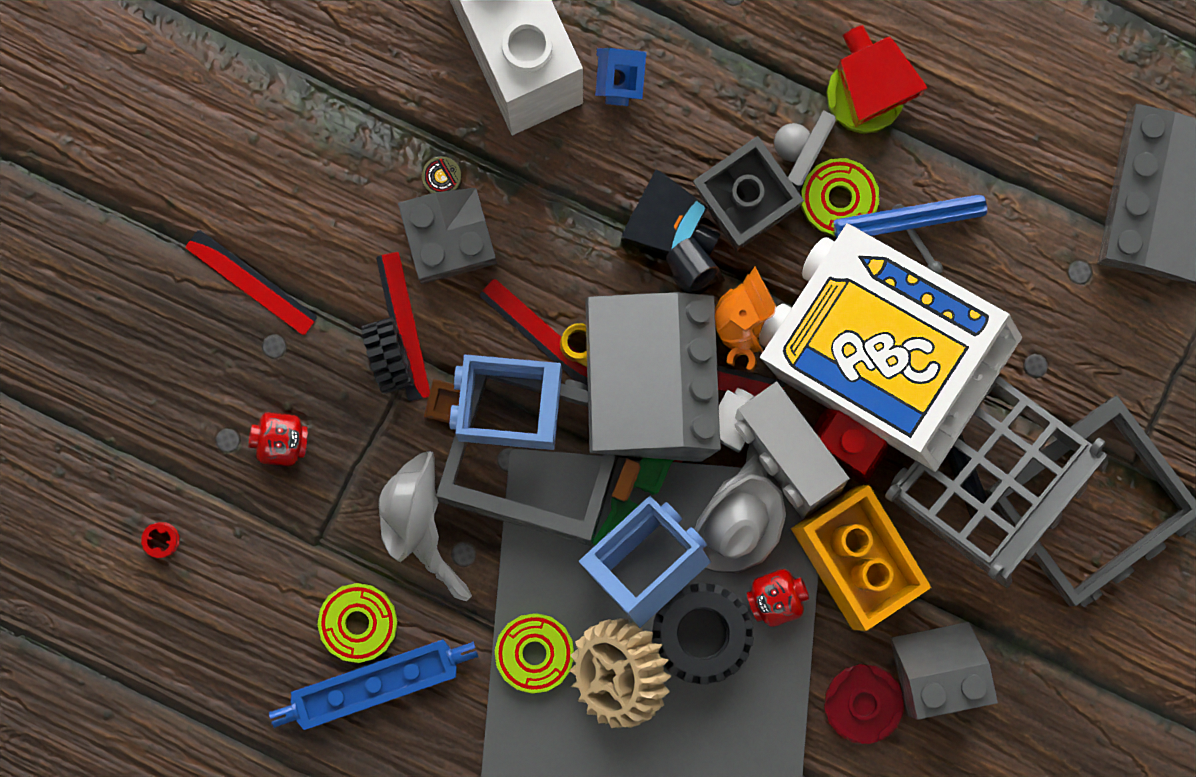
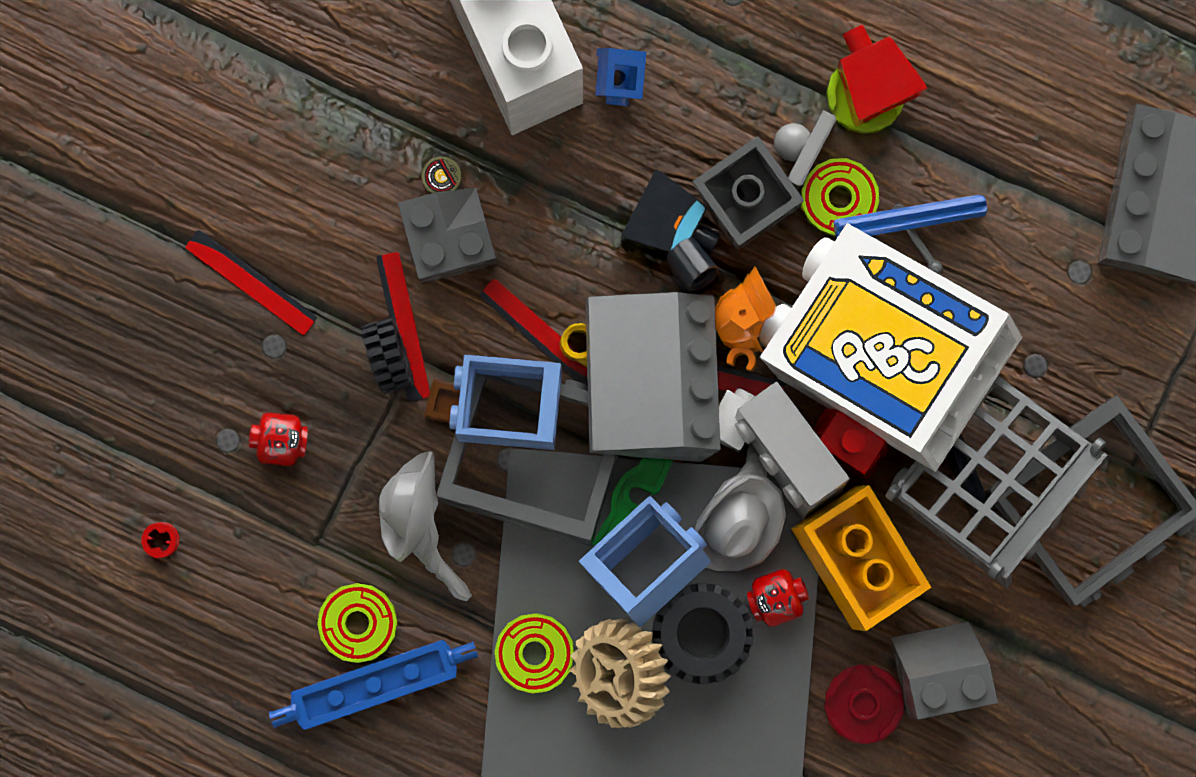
(626, 480): reddish brown tile -> none

